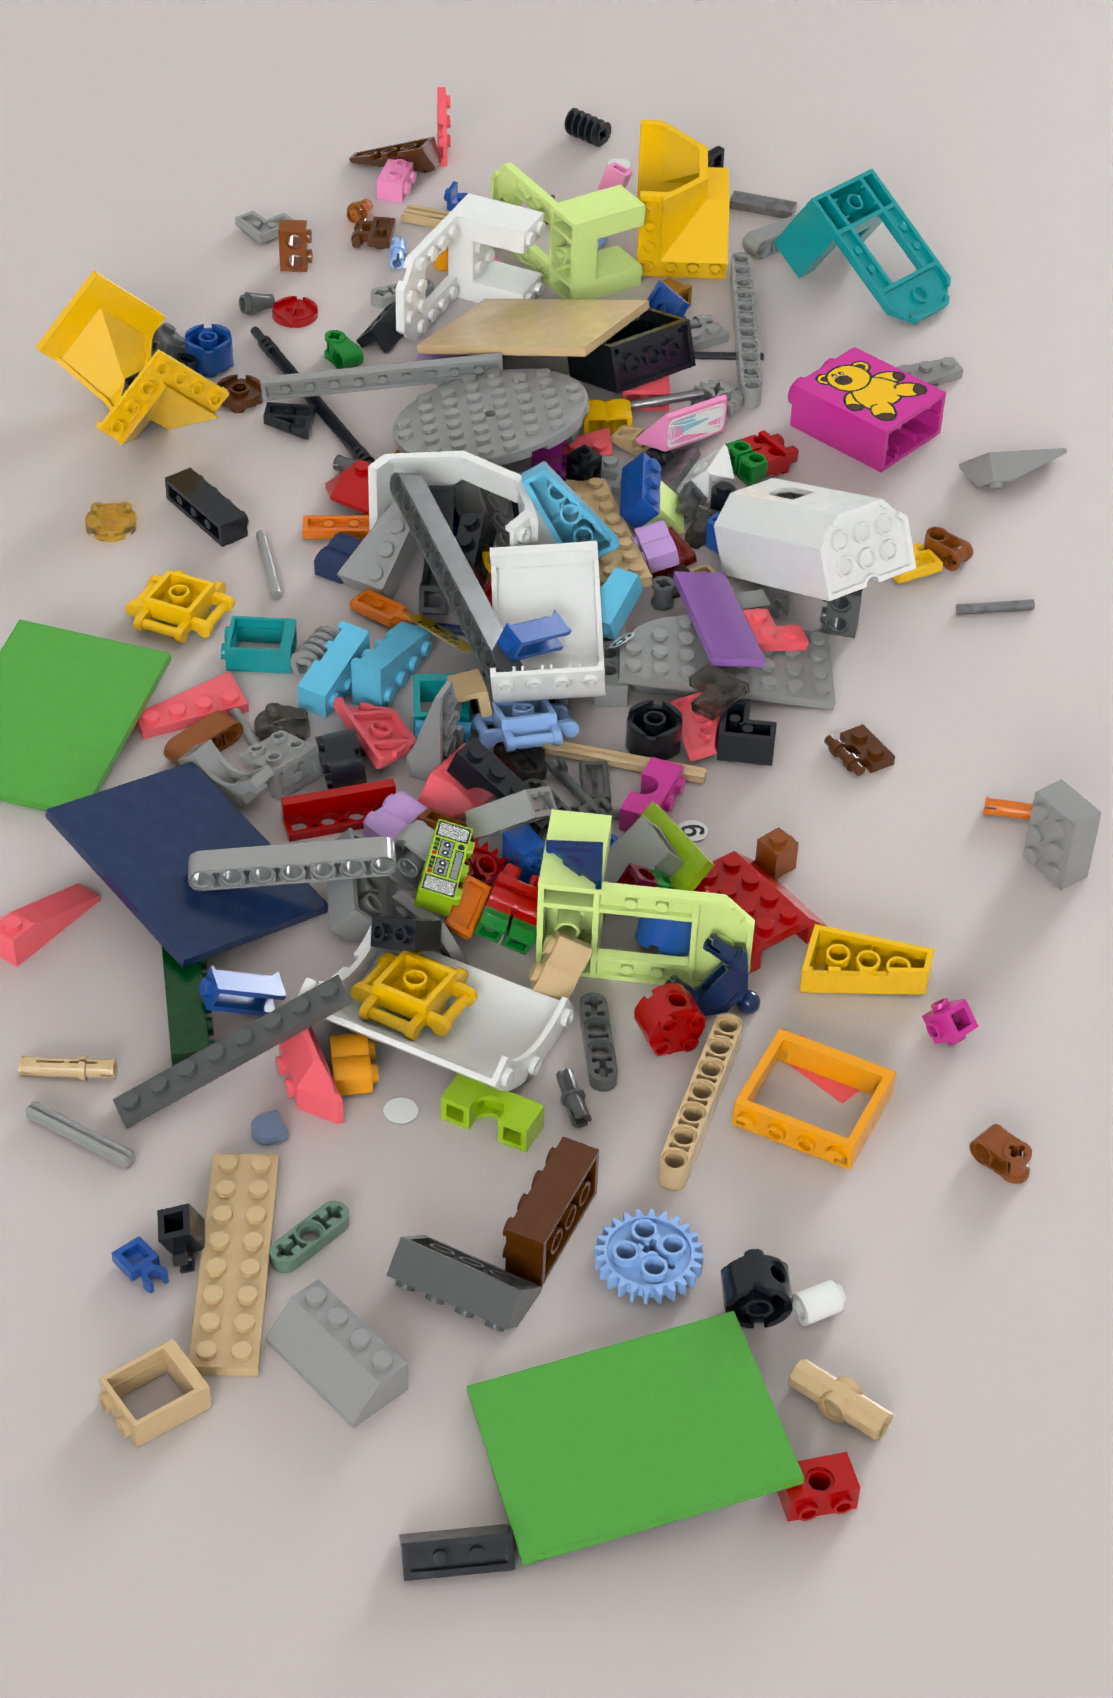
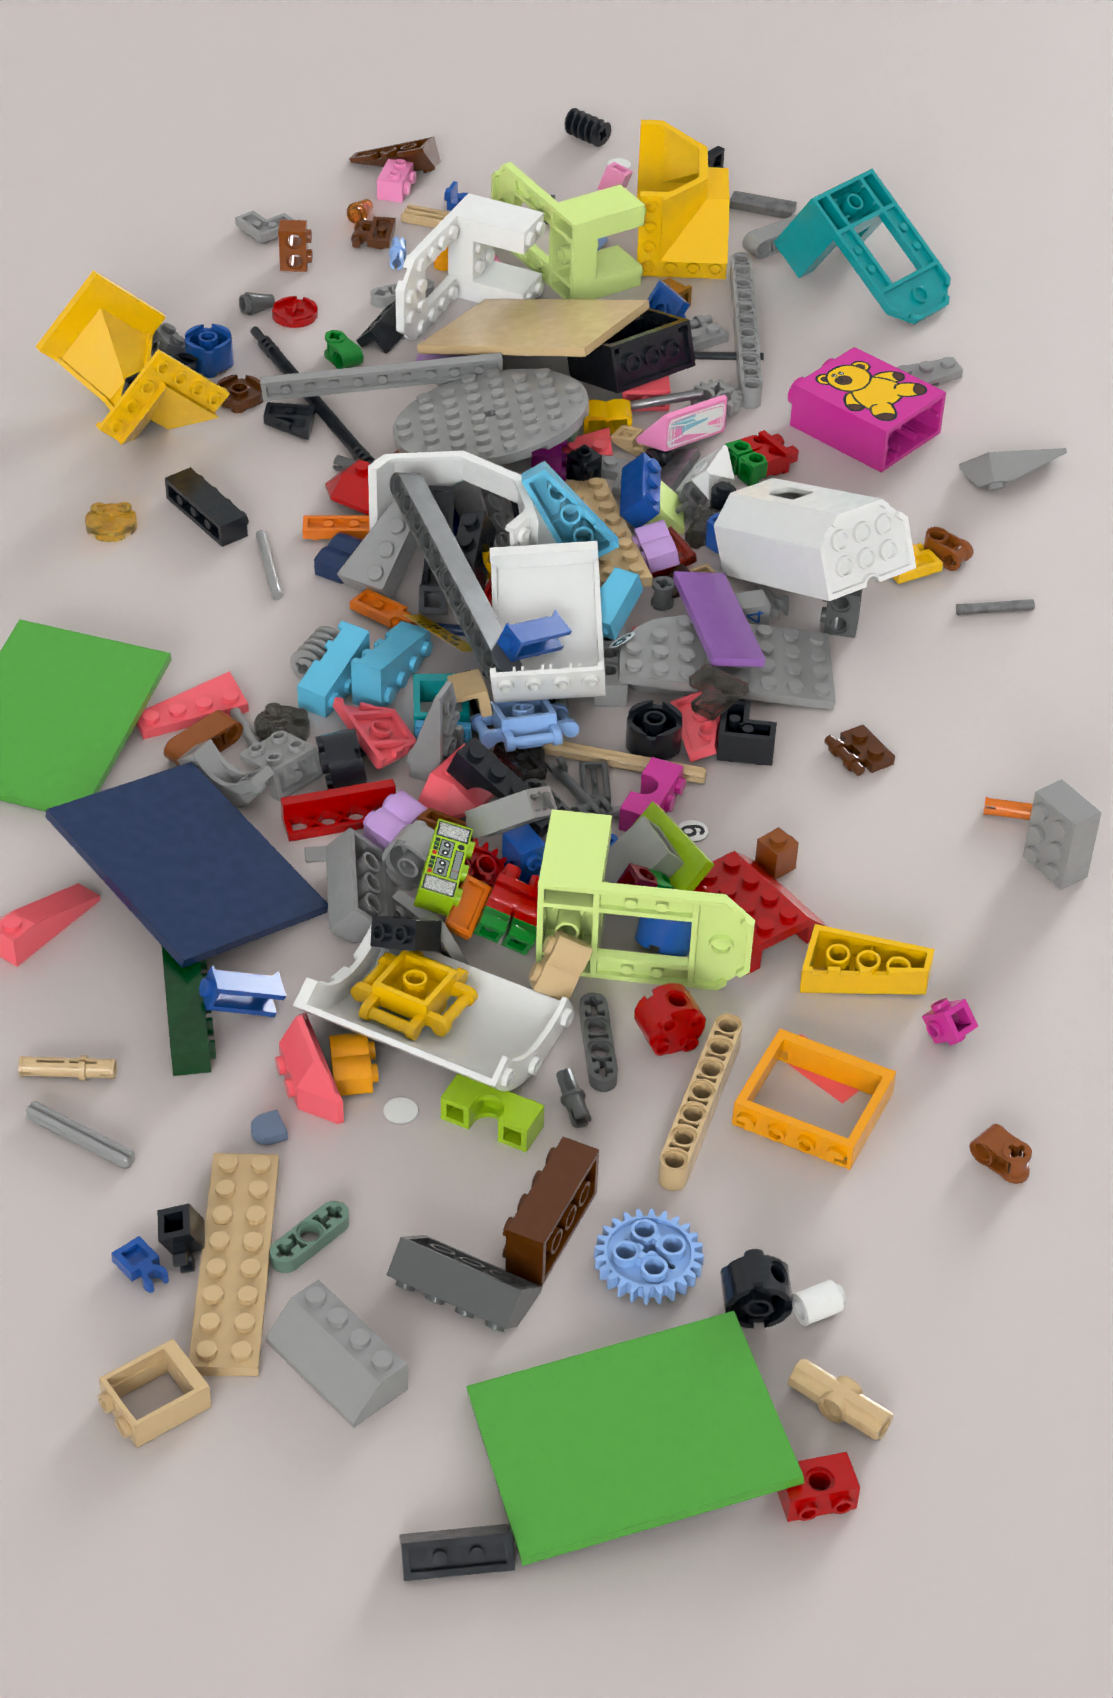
(180, 602): yellow brick -> none
(232, 1051): dark grey plate -> none
(259, 630): teal window -> none
(291, 863): light grey beam -> none
(443, 123): coral wing -> none
(581, 857): clear blue tile -> none
(726, 983): dark blue connector -> none
(775, 637): coral plate -> none

